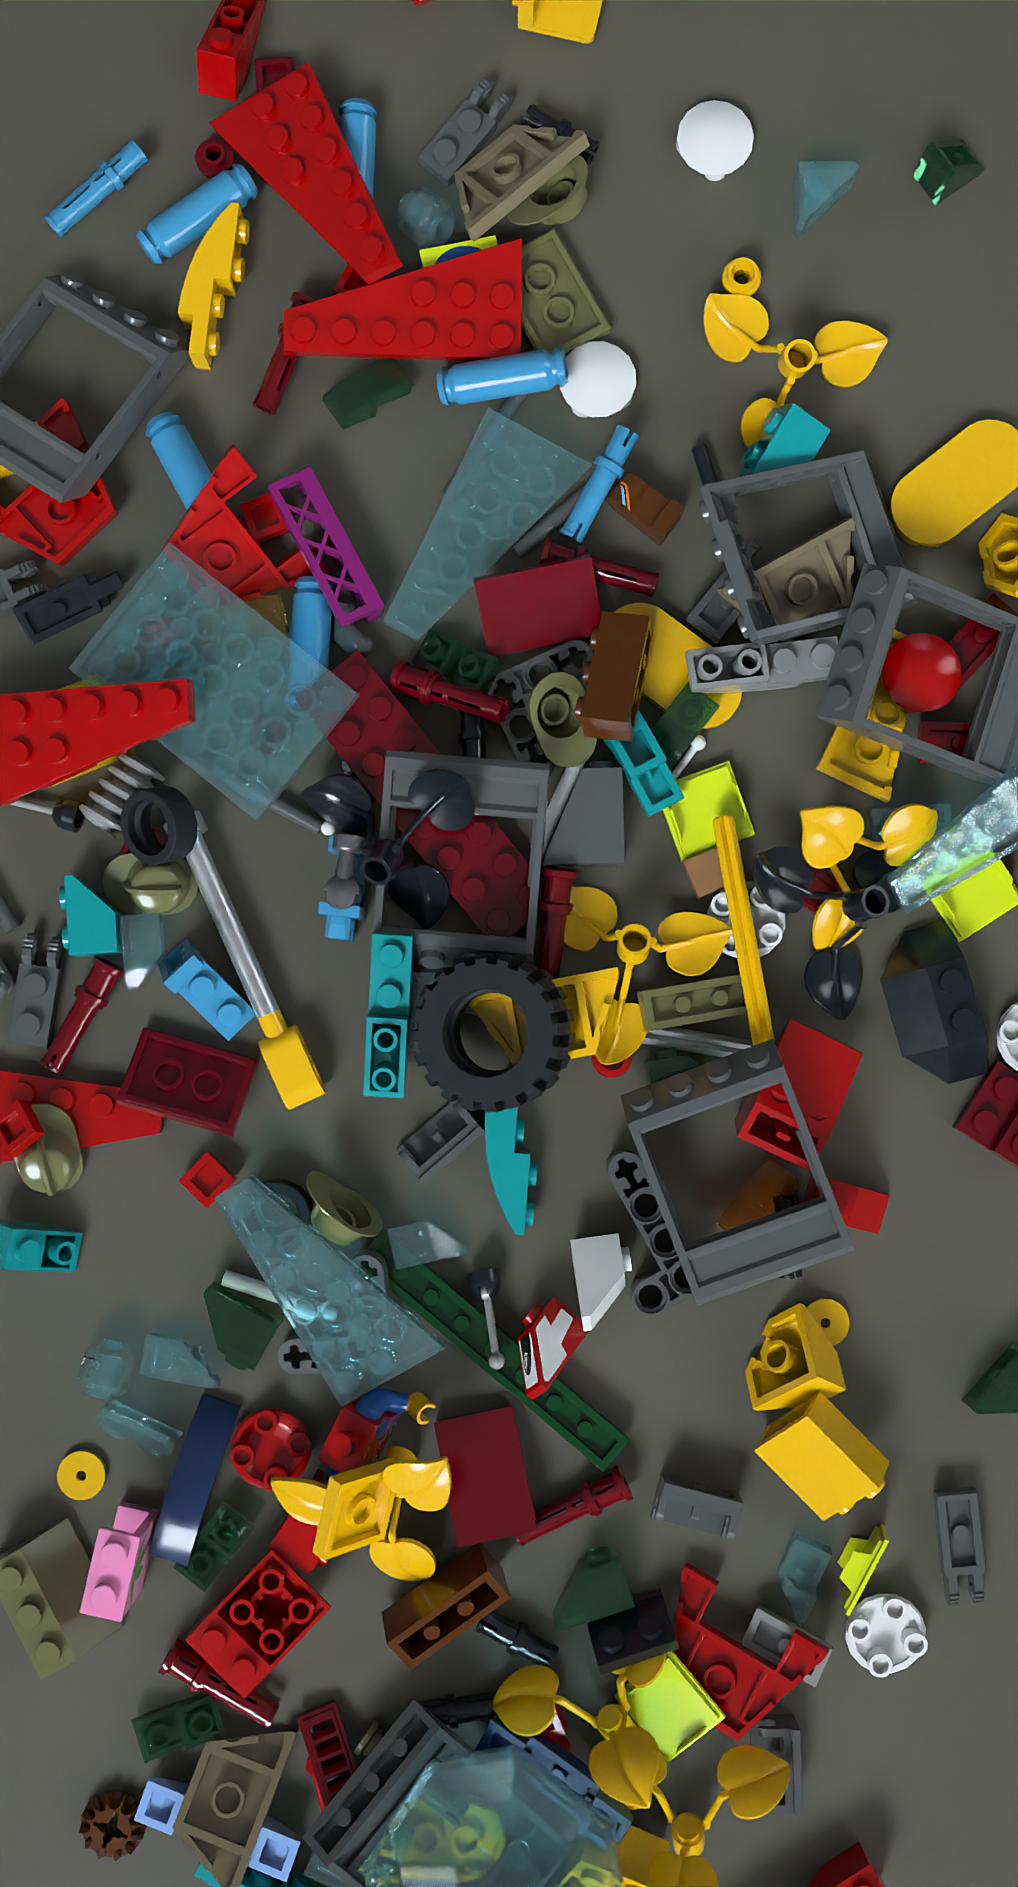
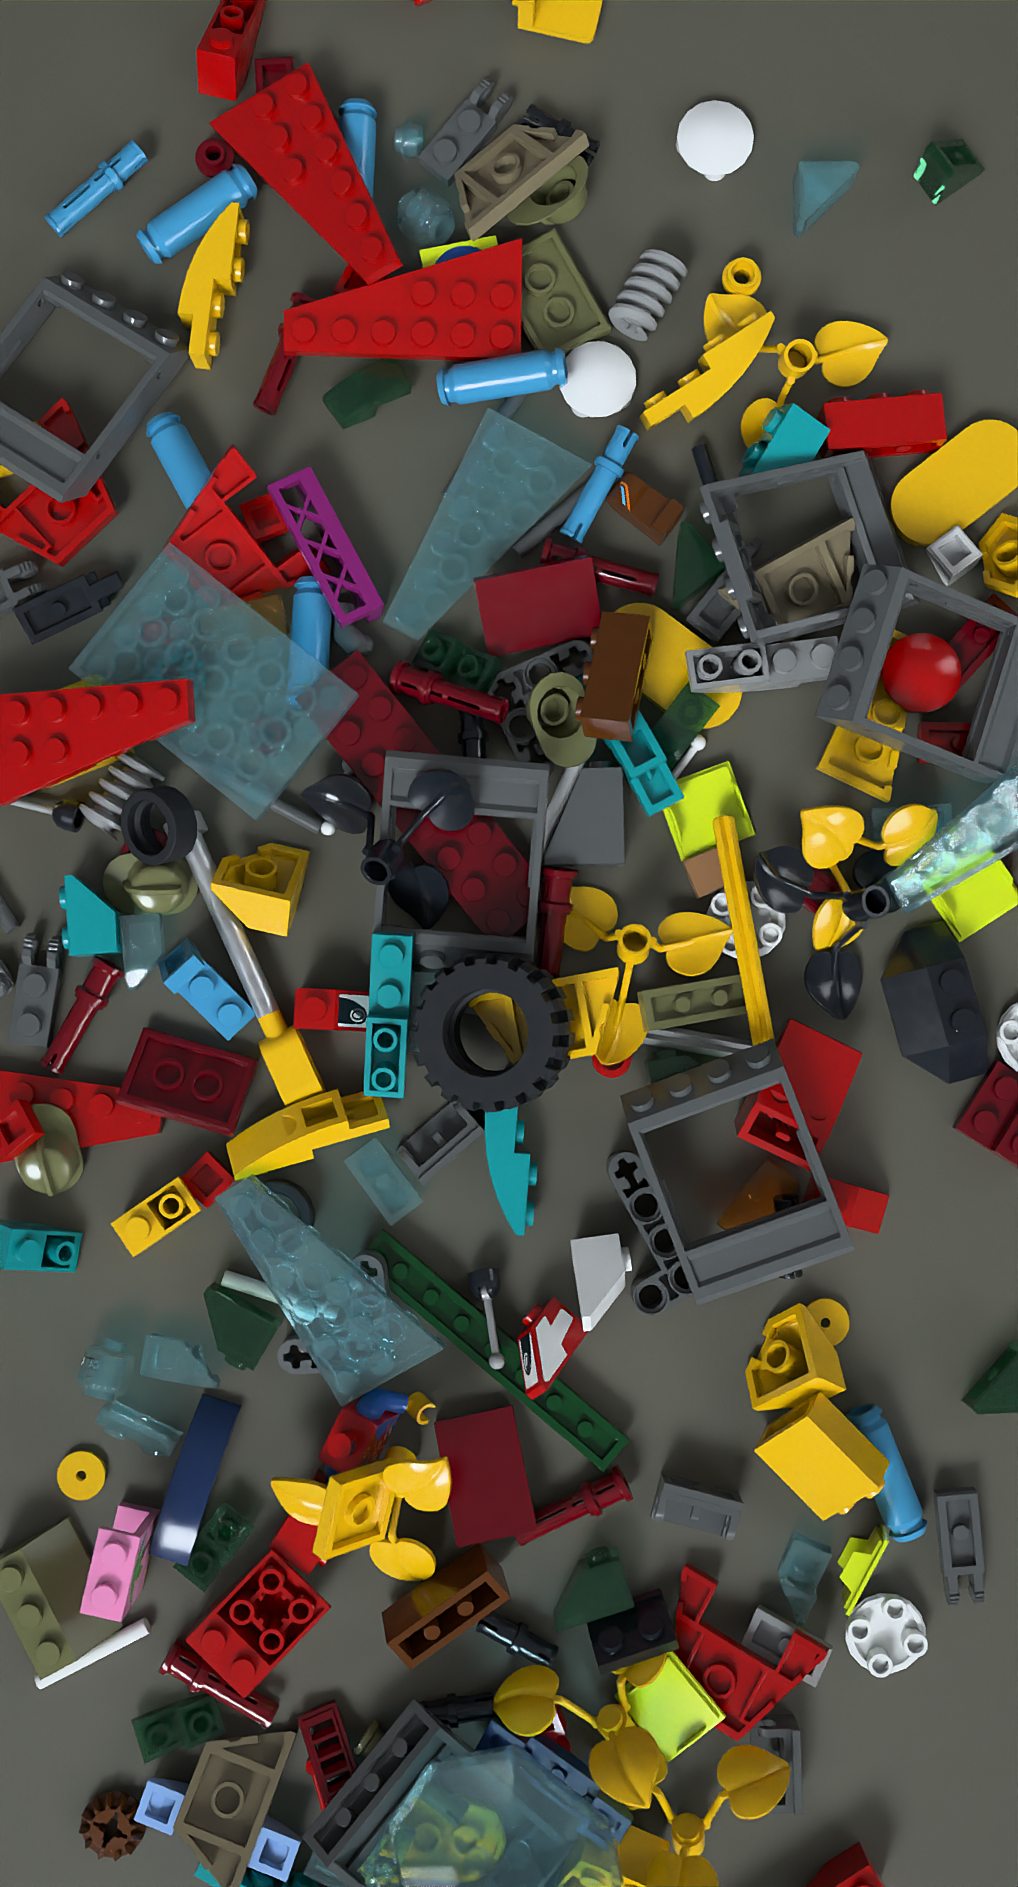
(111, 1644): none -> white bar
(156, 1216): none -> yellow slope
(263, 886): none -> yellow slope
(270, 1446): red dish -> none
(296, 1130): none -> yellow slope
(331, 1009): none -> red slope
(340, 1211): olive piece -> none
(346, 889): hips -> none
(383, 1181): none -> clear light blue plate
(409, 140): none -> clear light blue plate
(421, 1244): clear light blue slope -> none
(646, 292): none -> light grey piece
(694, 566): none -> clear green slope
(722, 367): none -> yellow slope
(884, 424): none -> red brick
(897, 1499): none -> dark azure axle
(953, 555): none -> white slope

